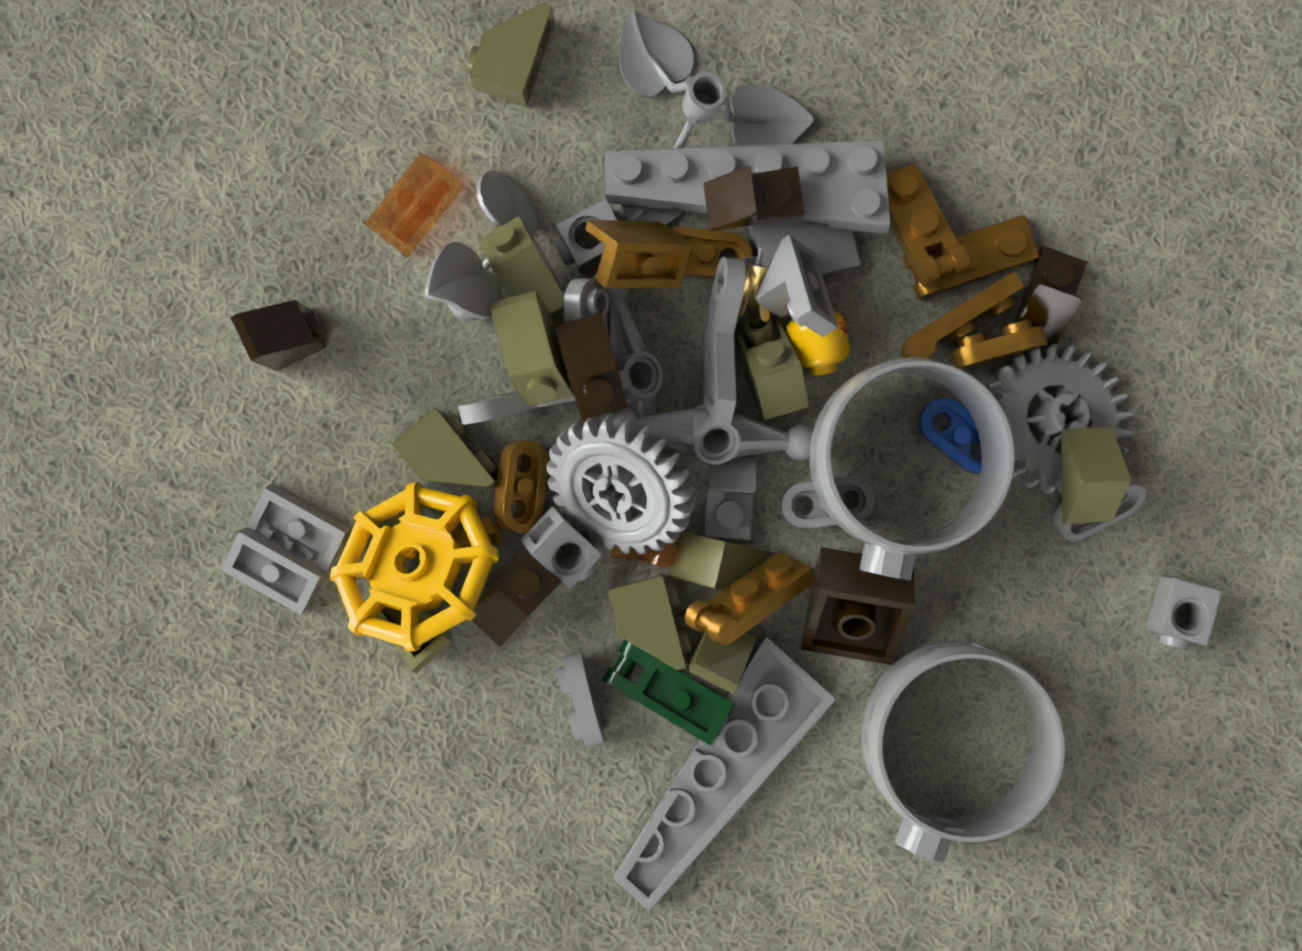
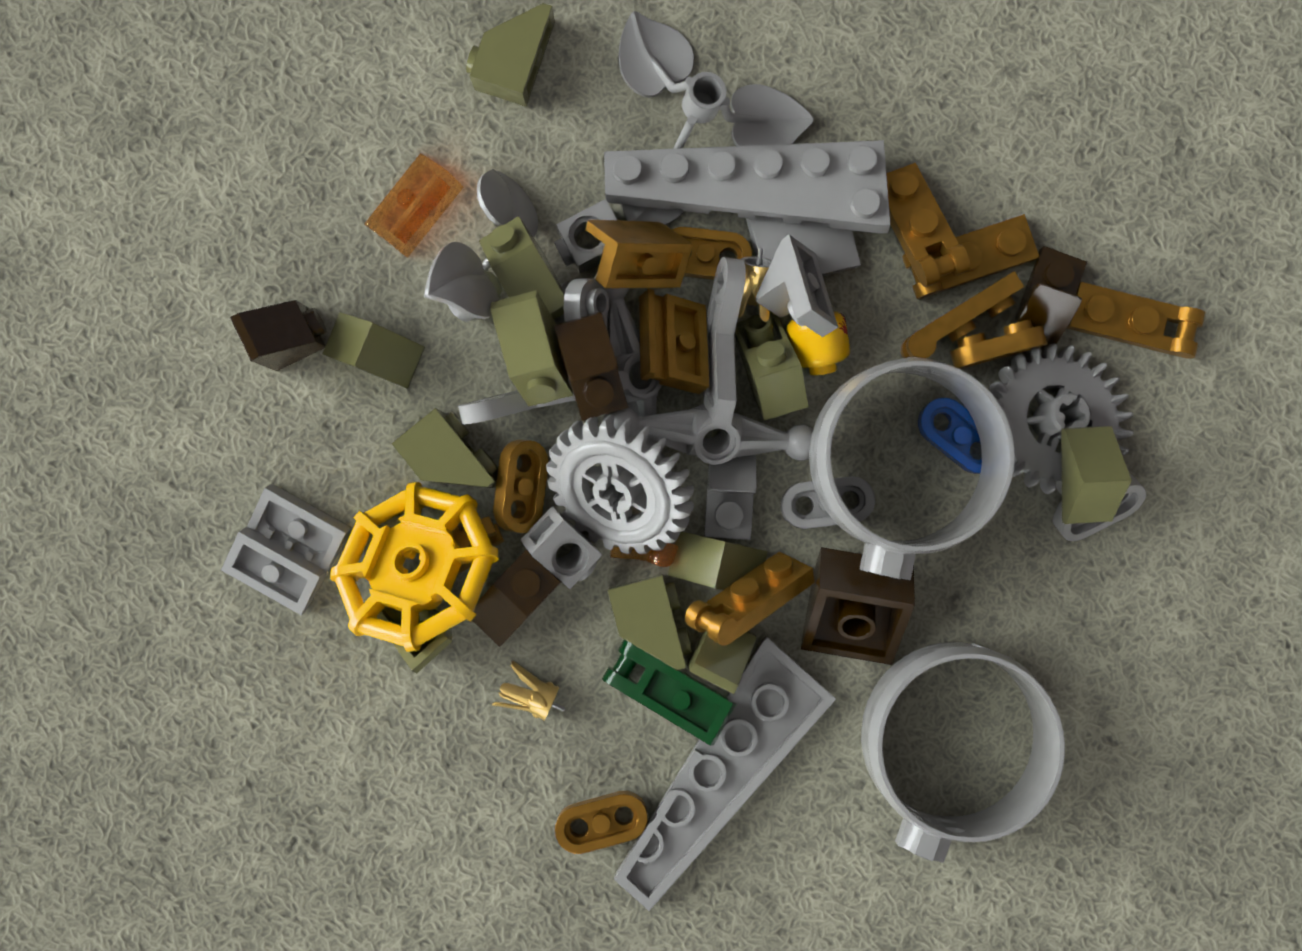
(373, 349): none -> olive slope
(537, 701): none -> pearl gold piece
(585, 720): light grey plate -> none
(603, 826): none -> pearl gold plate
(673, 342): none -> pearl gold plate
(753, 198): dark brown slope -> none
(1136, 320): none -> pearl gold plate
(1201, 608): light grey brick -> none

